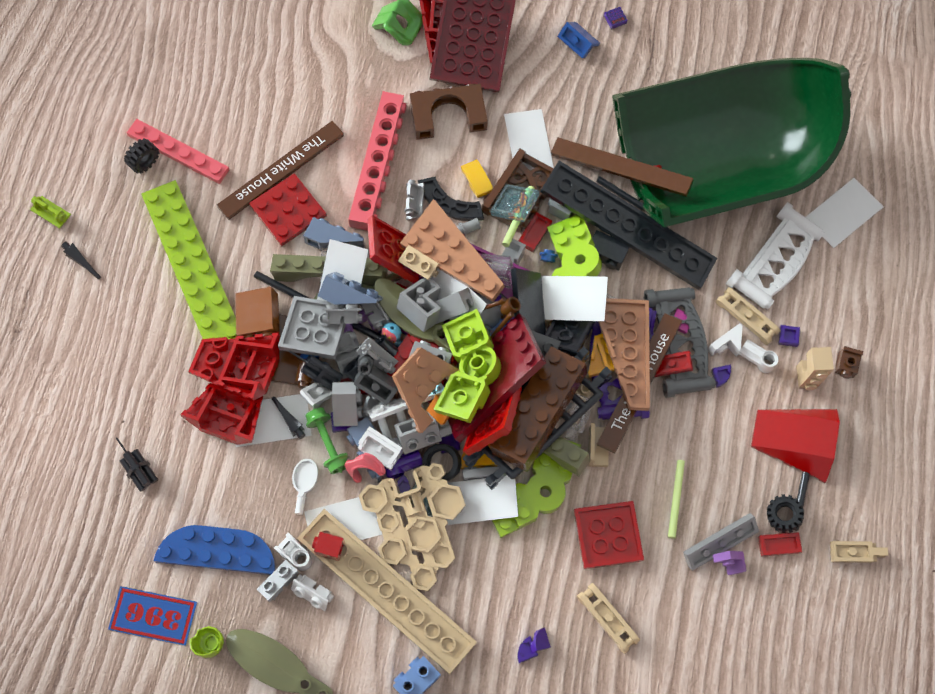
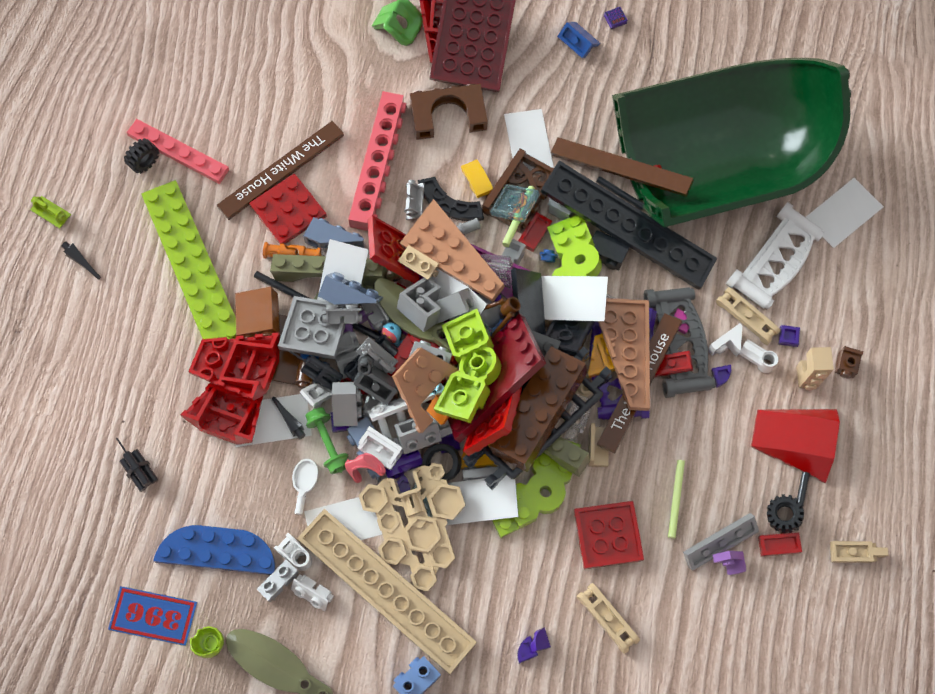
(269, 250): none -> orange piece
(328, 546): red brick -> none

